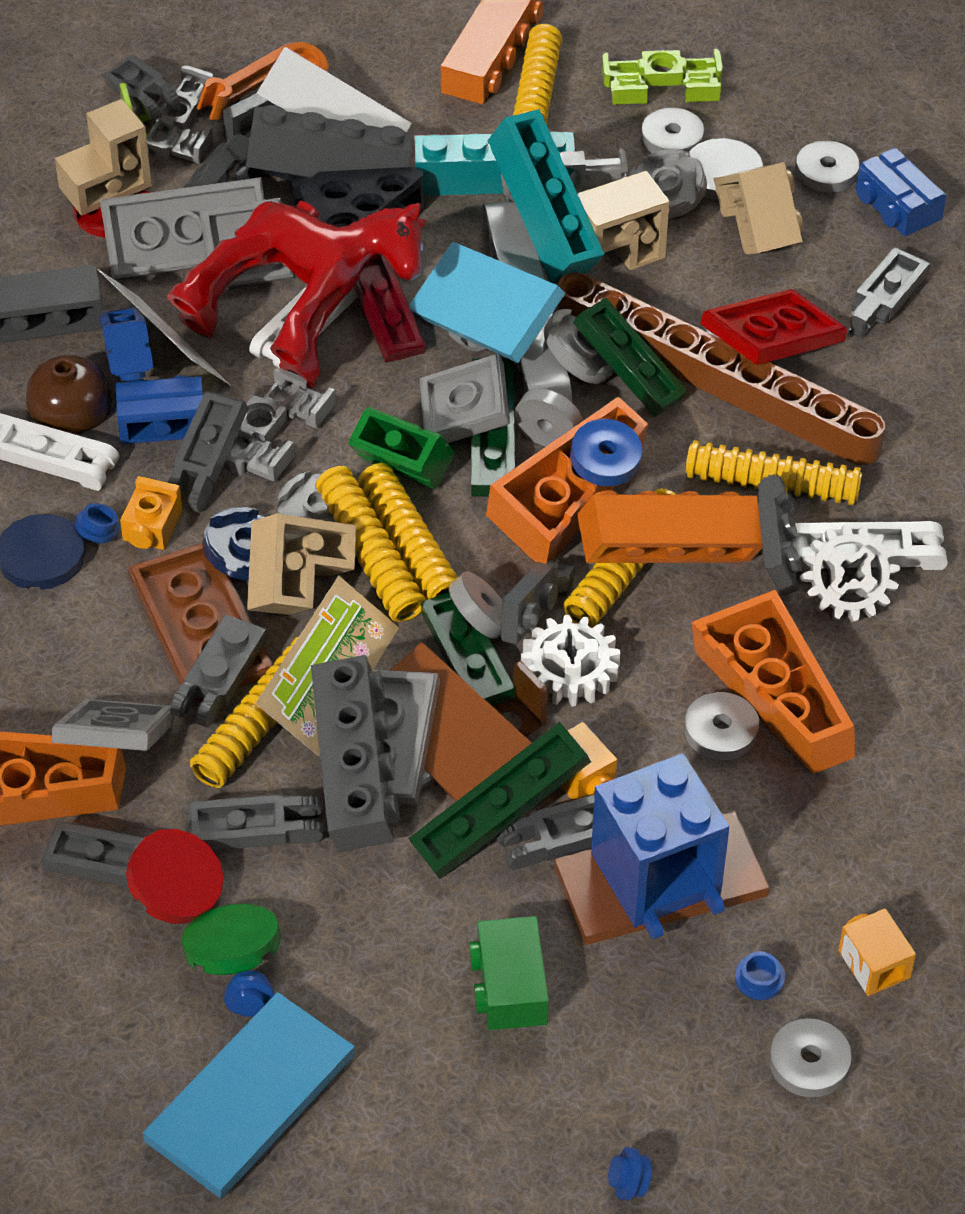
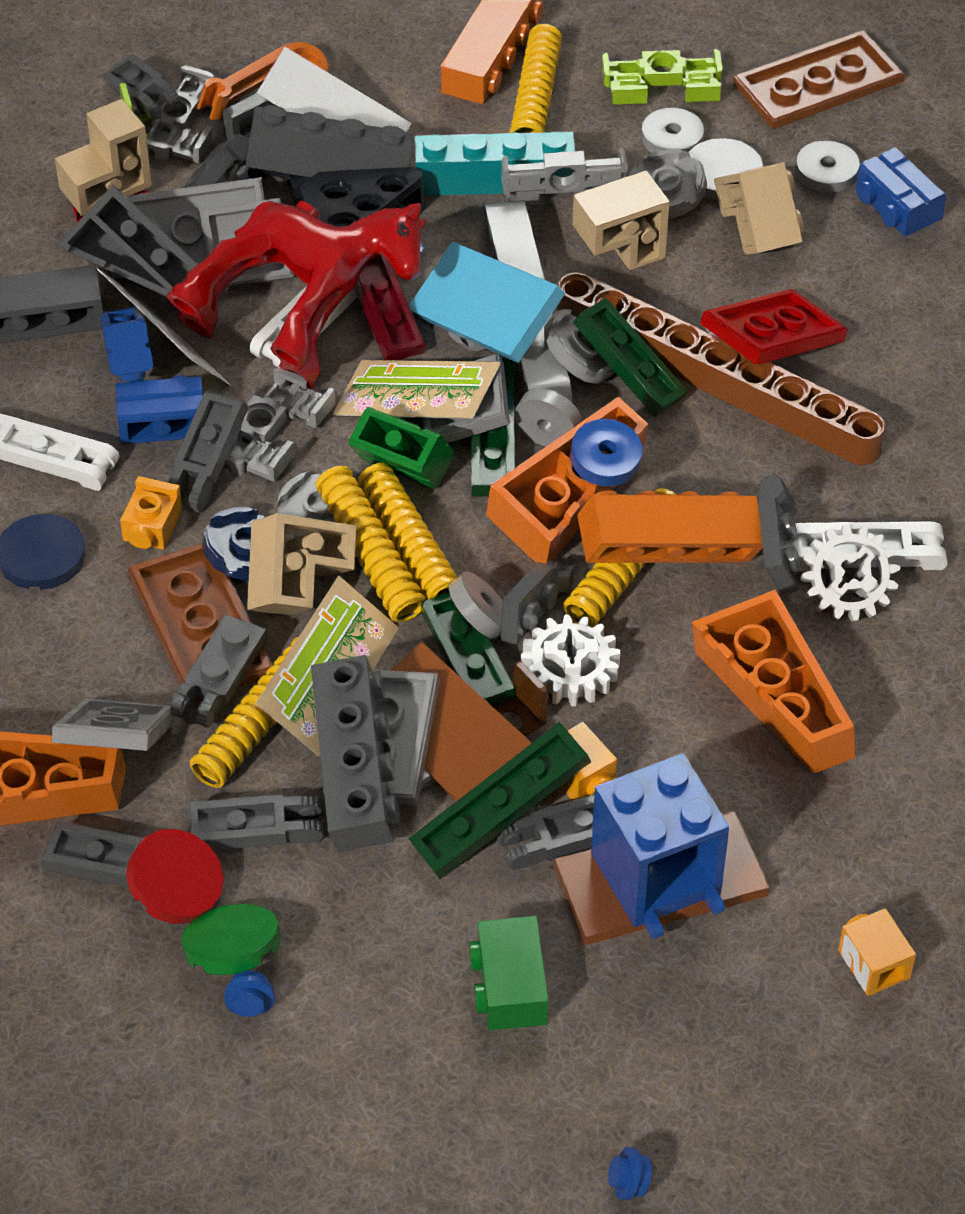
(68, 394): reddish brown cylinder -> none
(97, 523): blue plate -> none
(128, 244): none -> dark grey wedge
(248, 1095): dark azure tile -> none
(418, 388): none -> sticker
(545, 195): teal brick -> none
(716, 742): light grey piece -> none
(752, 468): yellow piece -> none
(760, 976): blue plate -> none
(805, 1077): light grey piece -> none
(818, 79): none -> dark orange tile
(886, 290): hinge -> none

